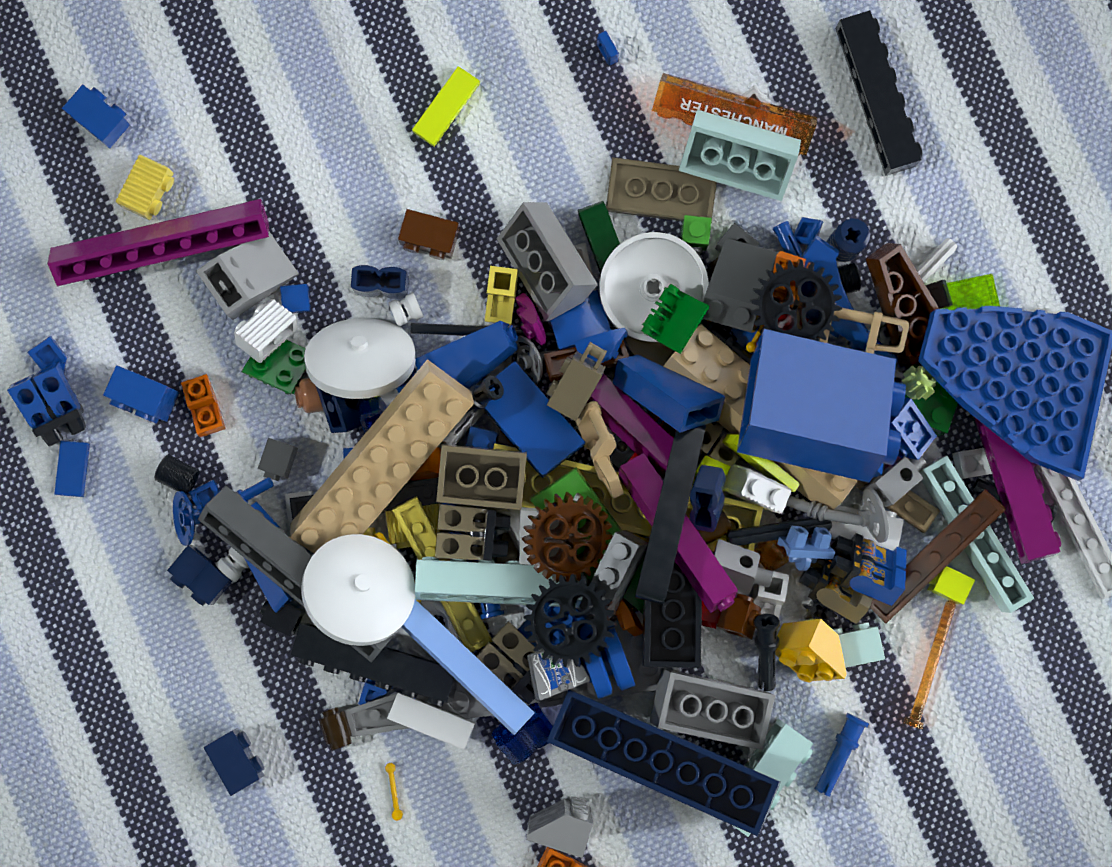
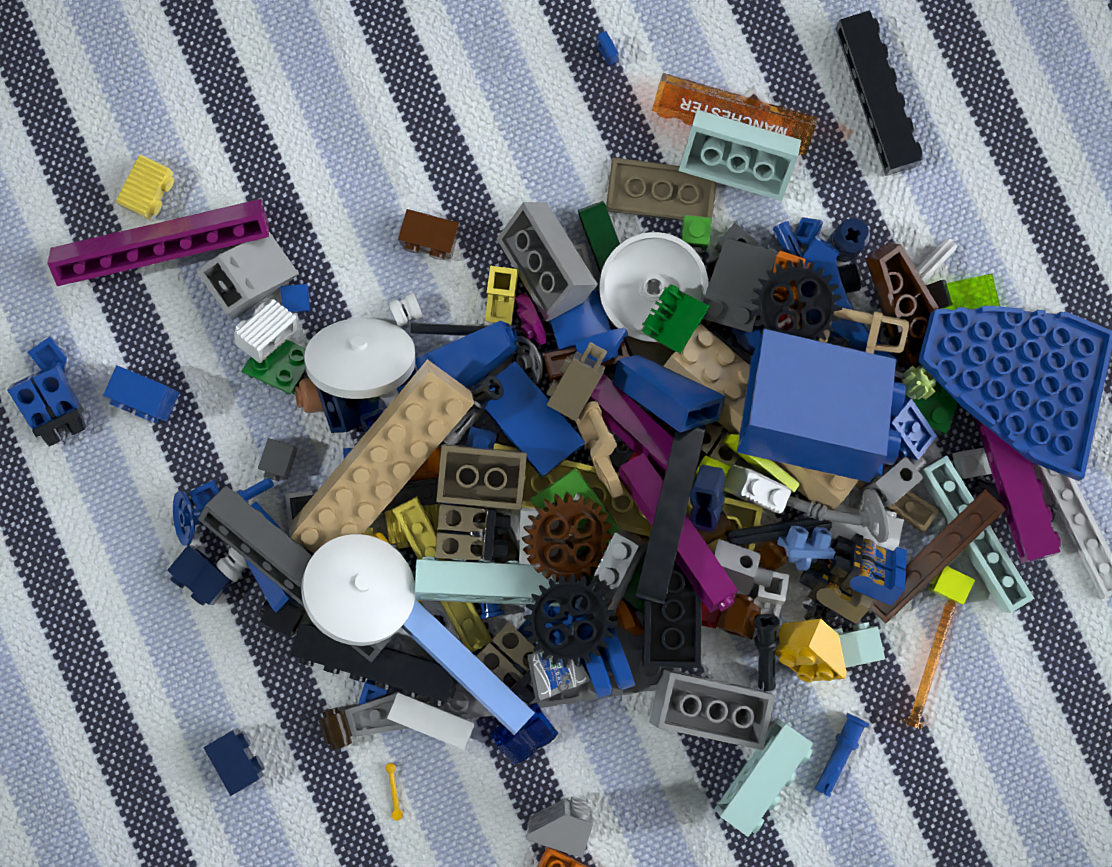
(72, 469): blue tile -> none
(96, 116): blue brick -> none
(176, 474): black piece -> none
(203, 405): orange slope -> none
(372, 282): dark blue brick -> none
(446, 106): neon yellow tile -> none
(664, 762): dark blue brick -> none
(752, 345): yellow hinge -> none

